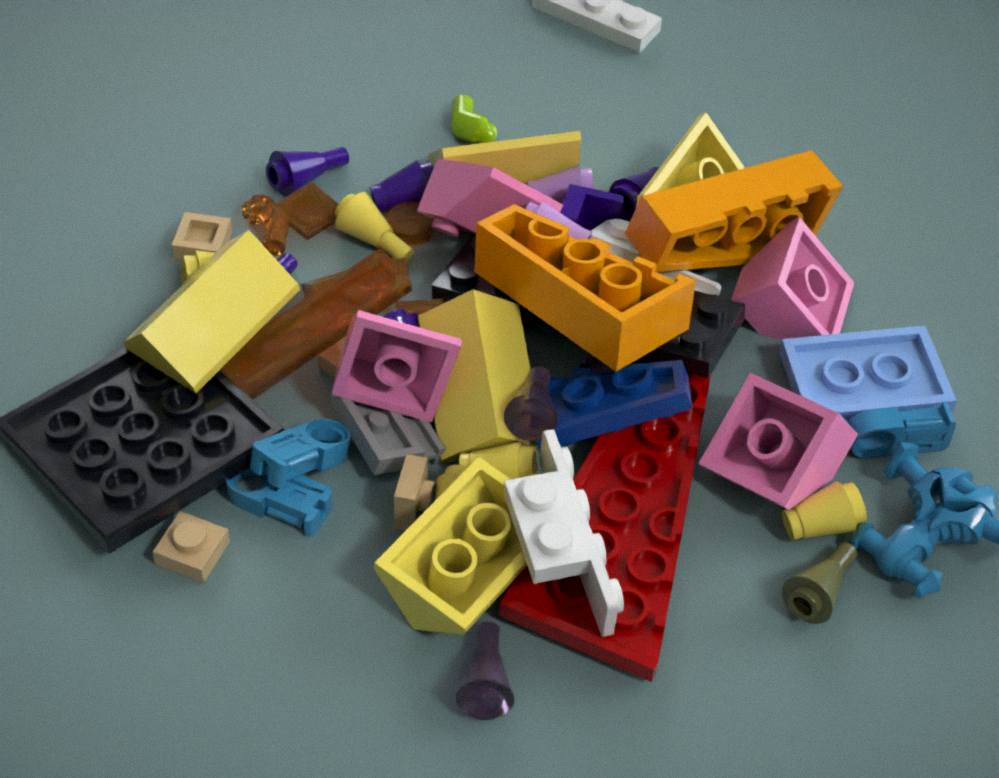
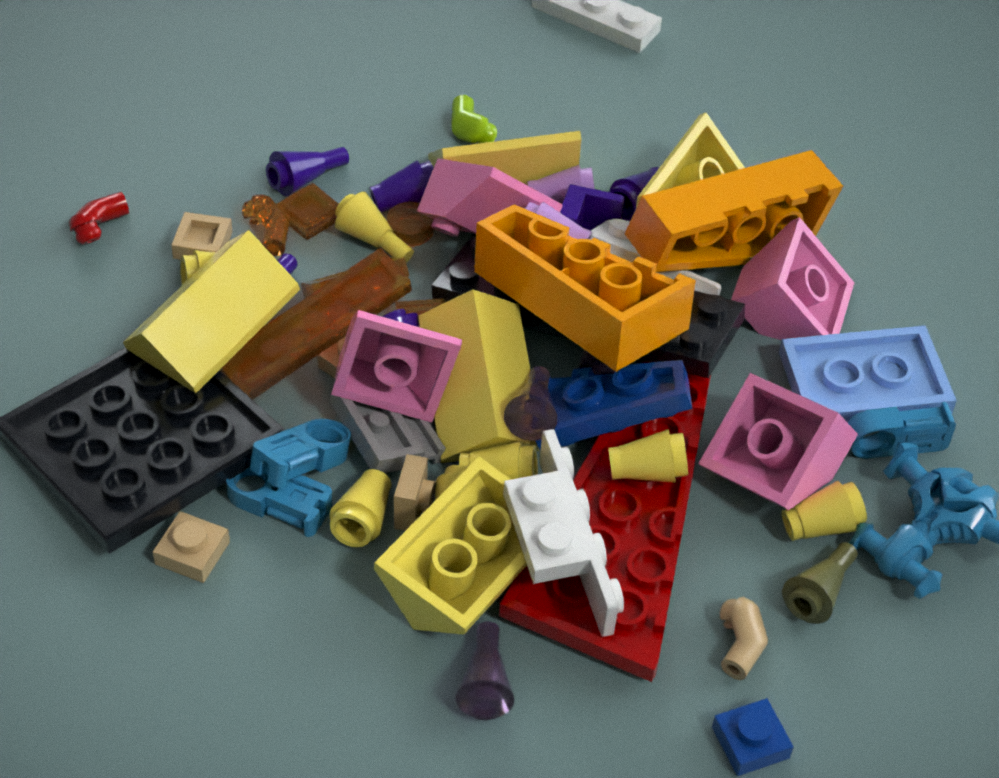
(85, 220): none -> red arm
(361, 509): none -> light yellow cone
(650, 458): none -> light yellow cone
(750, 633): none -> tan arm
(752, 737): none -> blue plate

